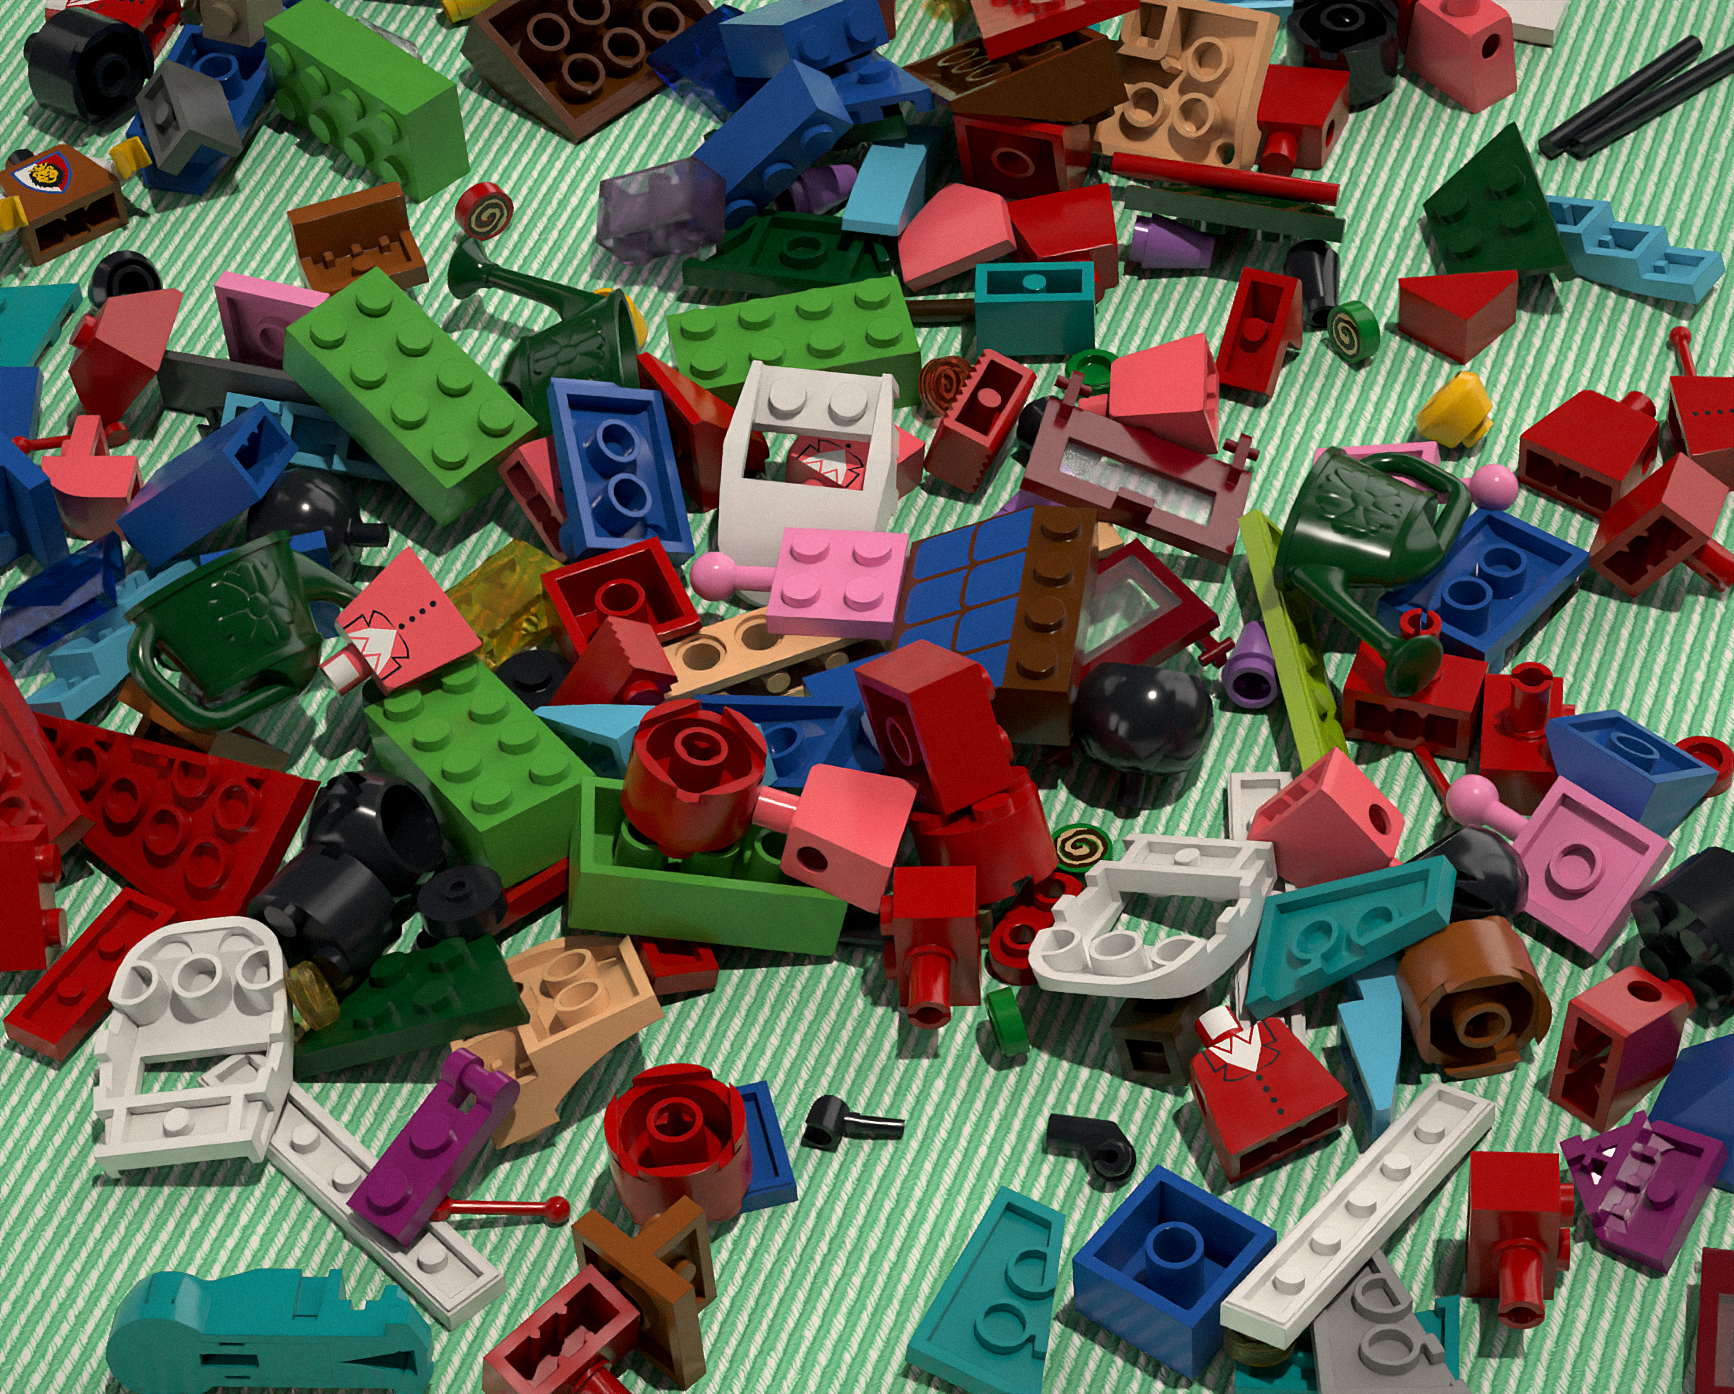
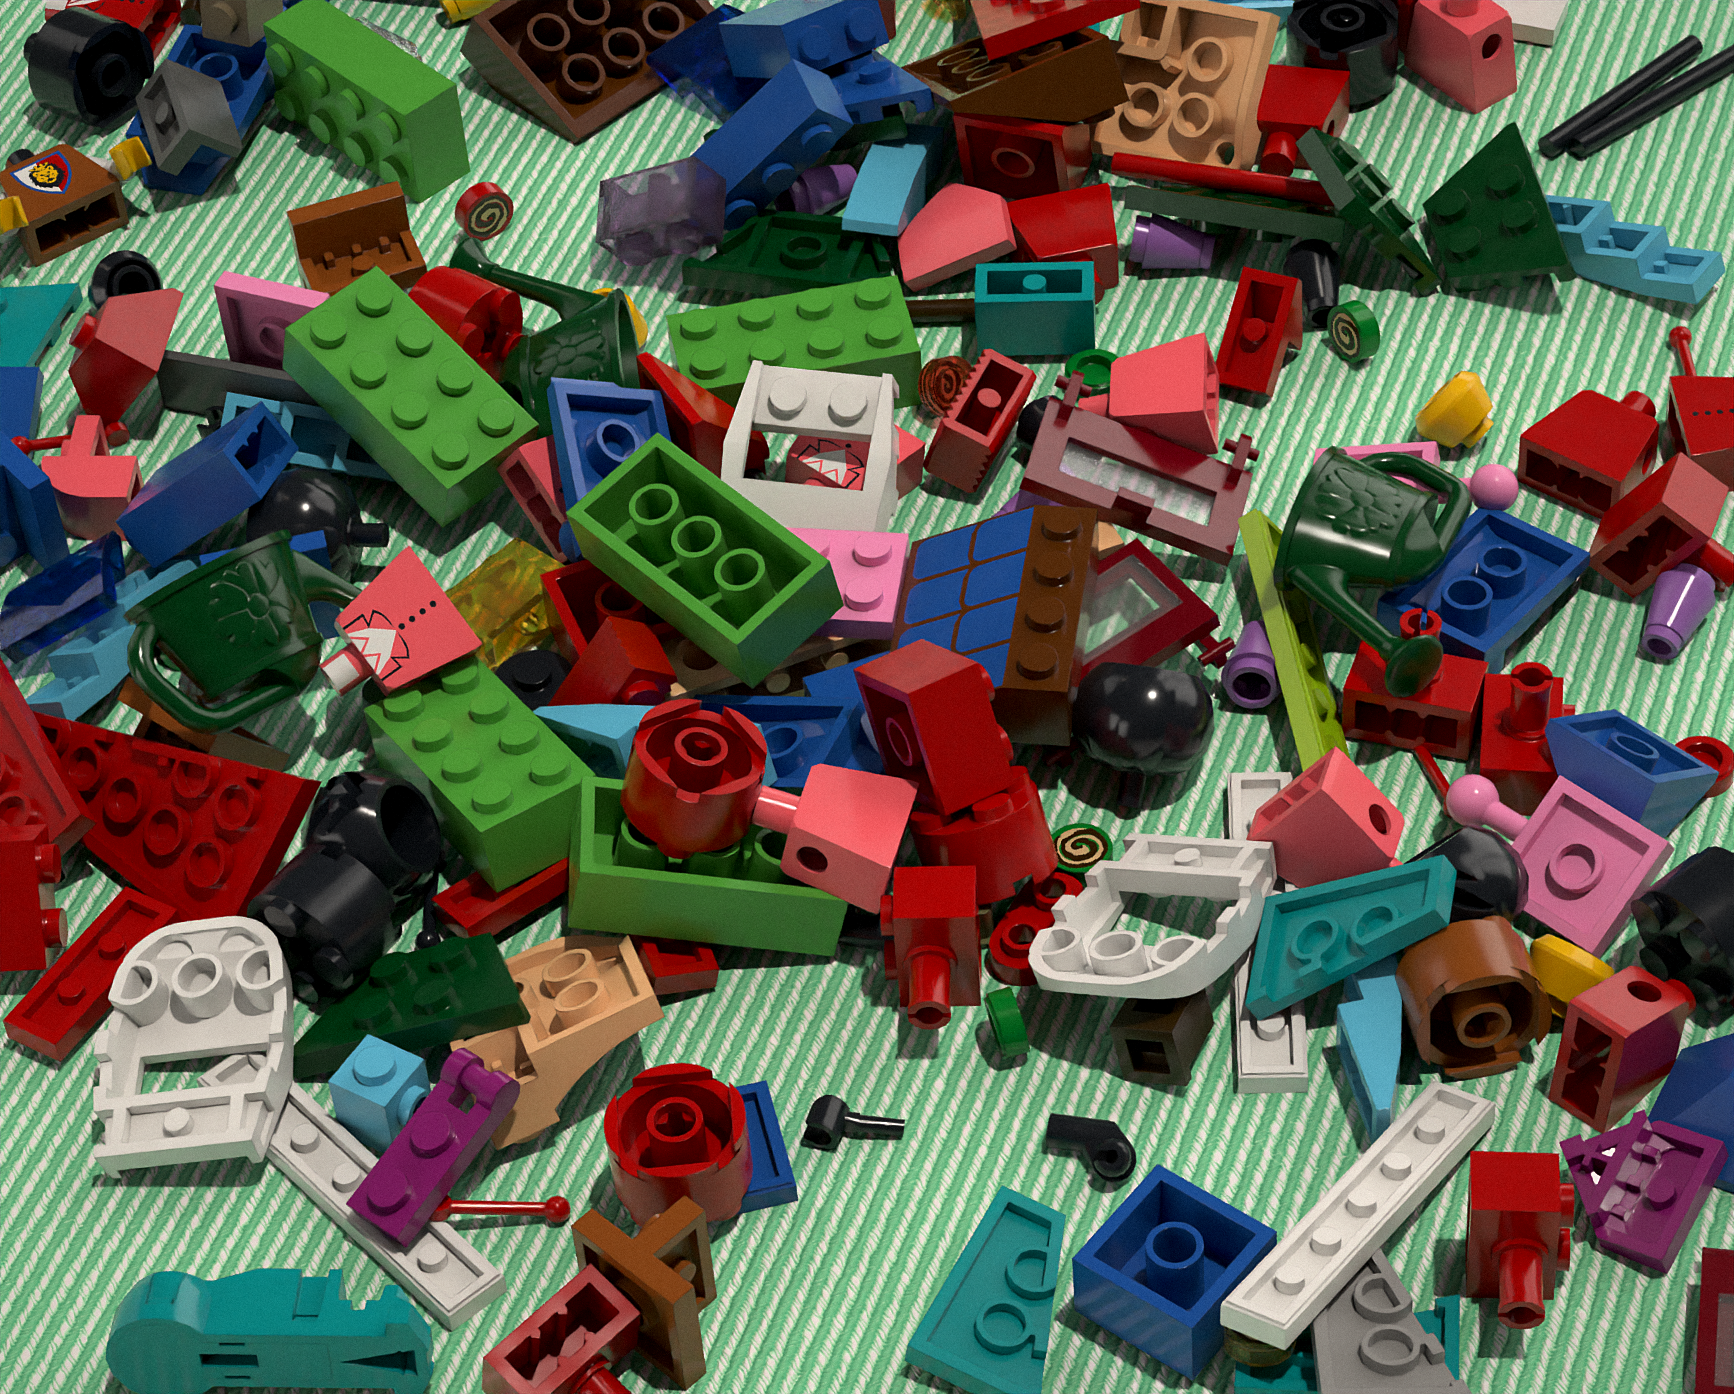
(311, 995): clear yellow tile -> none
(378, 1091): none -> medium azure brick
(462, 902): black wheel -> none
(473, 312): none -> red brick
(705, 559): none -> bright green brick
(1260, 1092): red torso -> none
(1362, 199): none -> dark green wing
(1458, 311): red slope -> none
(1565, 970): none -> yellow cone
(1677, 608): none -> medium lavender cone

